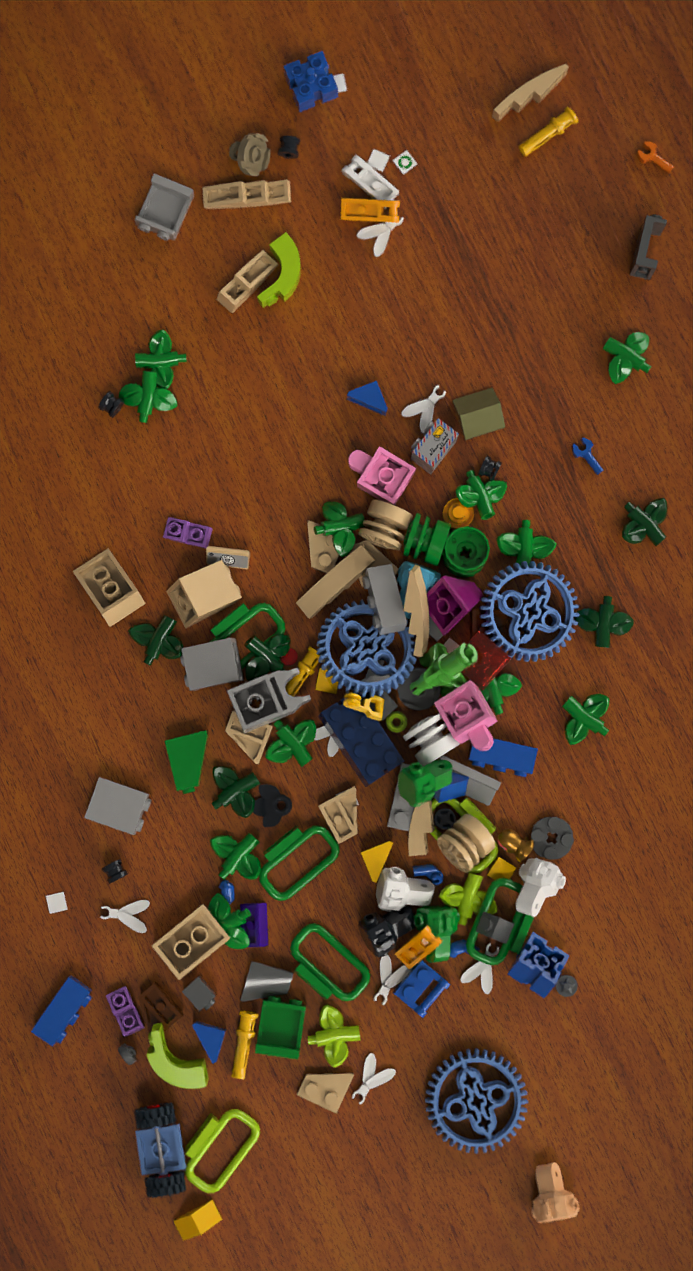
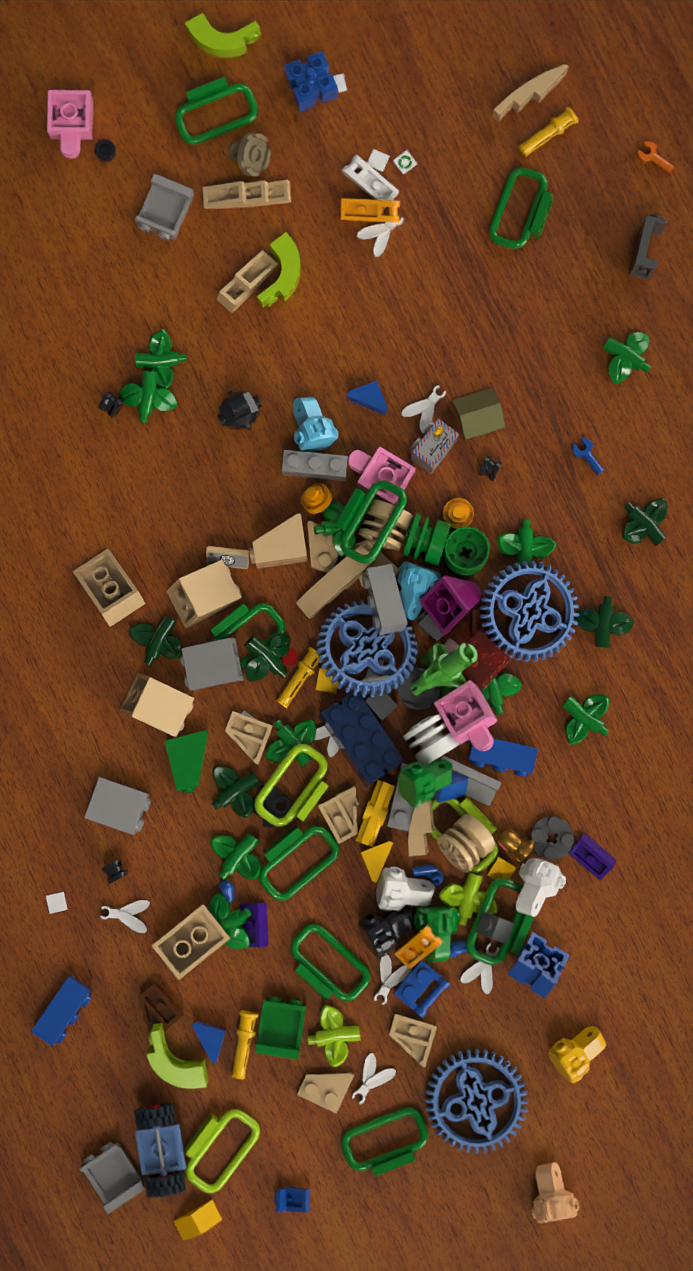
(70, 119): none -> bright pink brick
(105, 150): none -> black tile
(113, 1176): none -> light grey panel
(125, 1011): medium lavender slope -> none
(127, 1053): dark grey tile -> none
(157, 704): none -> tan slope
(187, 532): medium lavender slope -> none
(200, 994): dark grey brick -> none
(207, 94): none -> green bar
(221, 44): none -> lime arch
(239, 410): none -> black piece
(265, 982): dark grey slope -> none
(274, 700): light grey brick -> none
(280, 545): none -> tan slope
(289, 147): black wheel -> none
(292, 1199): none -> blue bracket
(306, 799): none -> lime bar
(314, 429): none -> medium azure piece
(314, 465): none -> light grey brick
(316, 498): none -> light orange plate
(353, 702): yellow piece -> none
(355, 512): none -> green bar
(375, 813): none -> yellow piece
(394, 1158): none -> green bar
(396, 714): lime plate -> none
(413, 1036): none -> tan wing
(417, 604): tan slope -> none
(444, 819): black wheel -> none
(481, 494): green plant -> none
(537, 215): none -> green bar
(566, 985): dark grey tile -> none
(574, 1056): none -> yellow piece
(592, 856): none -> dark purple slope

